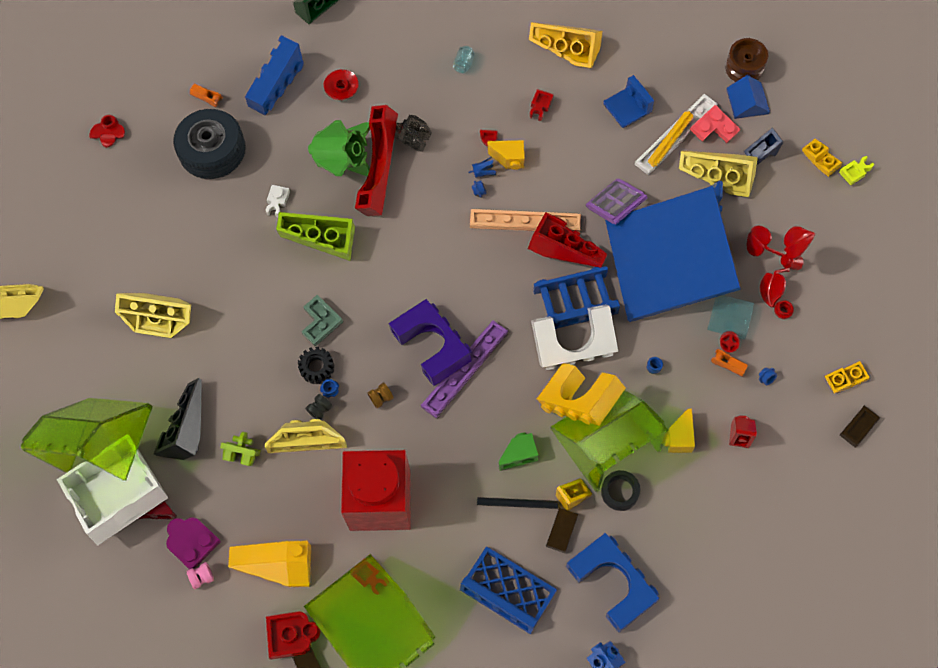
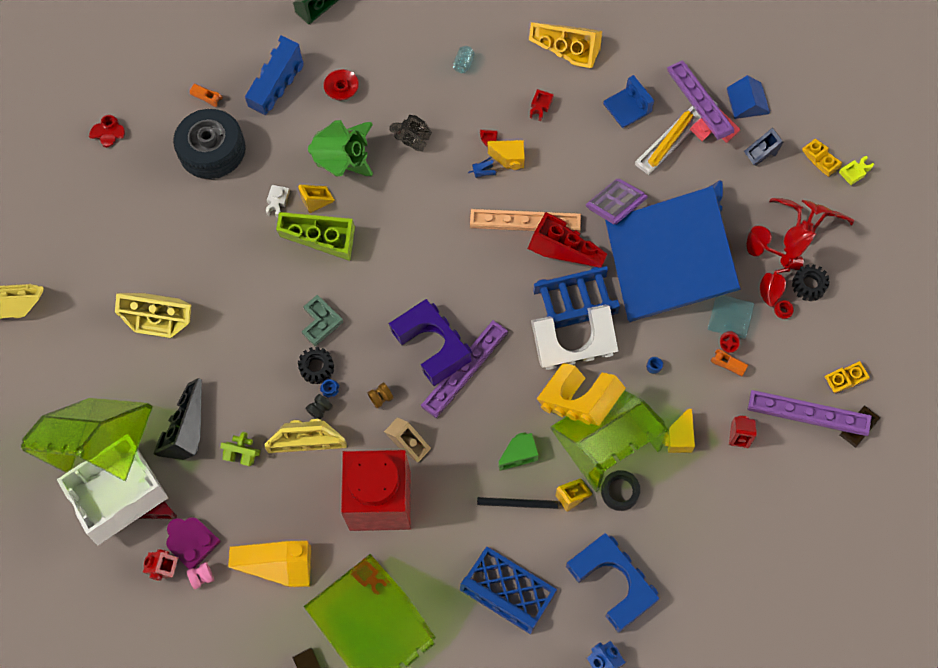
(160, 565): none -> red brick
(290, 634): red plate -> none
(315, 196): none -> yellow slope
(372, 193): red arch -> none
(407, 439): none -> tan slope
(478, 188): blue plate -> none
(562, 530): dark brown tile -> none
(700, 100): none -> medium lavender tile
(733, 170): light yellow wedge -> none
(746, 58): reddish brown wheel -> none
(767, 376): blue plate -> none
(809, 413): none -> medium lavender tile
(816, 208): none -> red plant
(816, 274): none -> black tyre

